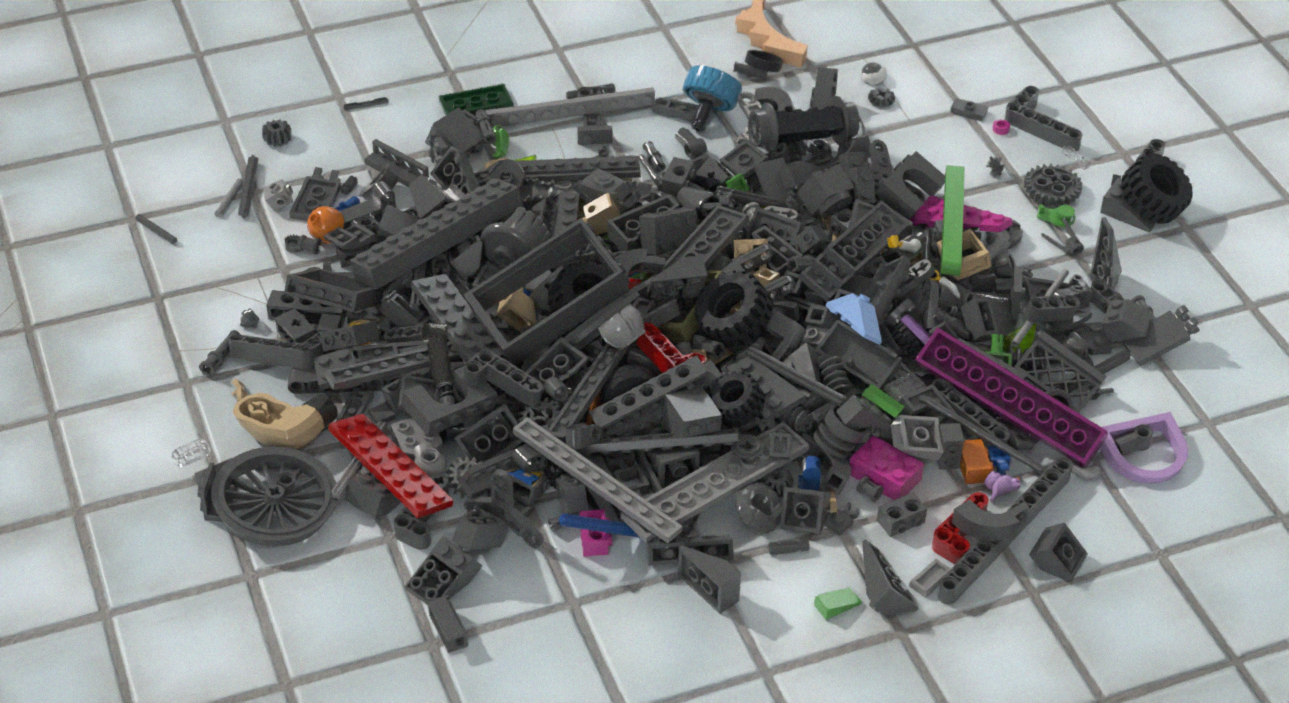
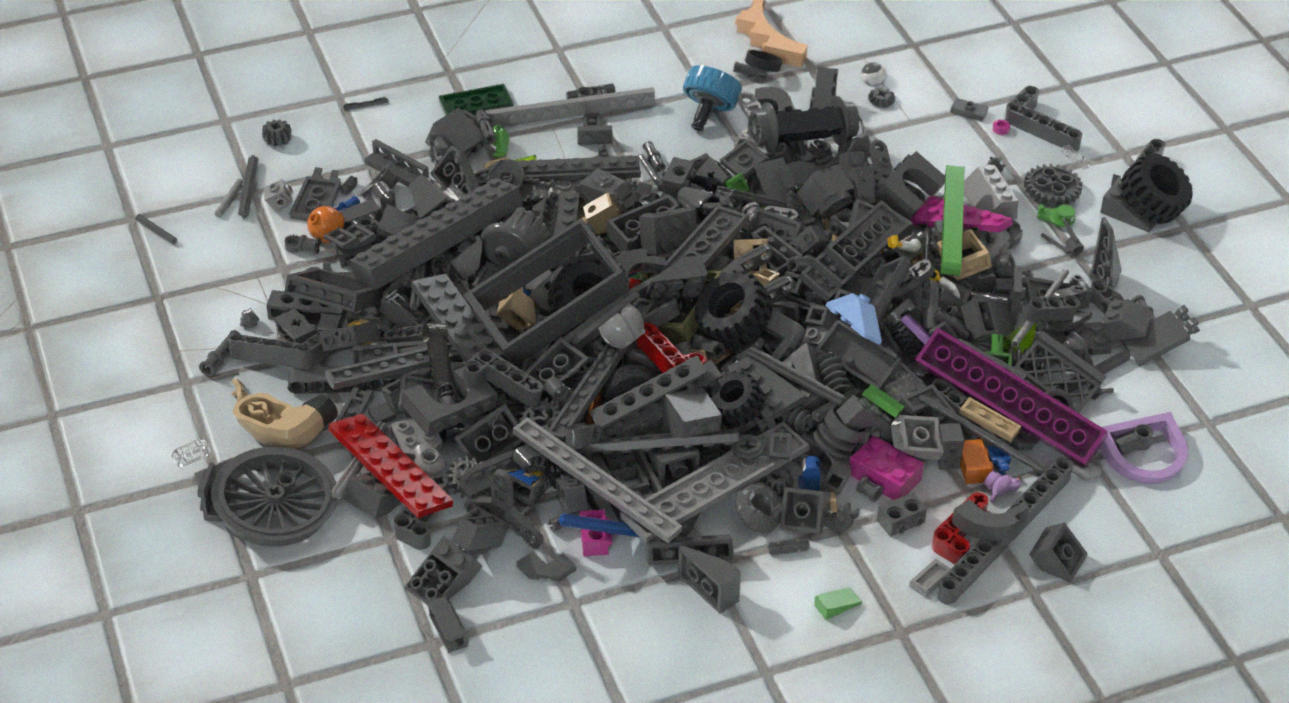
(335, 360): dark grey plate -> none
(536, 568): none -> dark grey tile
(674, 108): dark grey hinge -> none
(692, 145): dark grey piece -> none
(884, 585): dark grey wedge -> none
(989, 191): none -> light grey slope
(990, 419): none -> tan tile

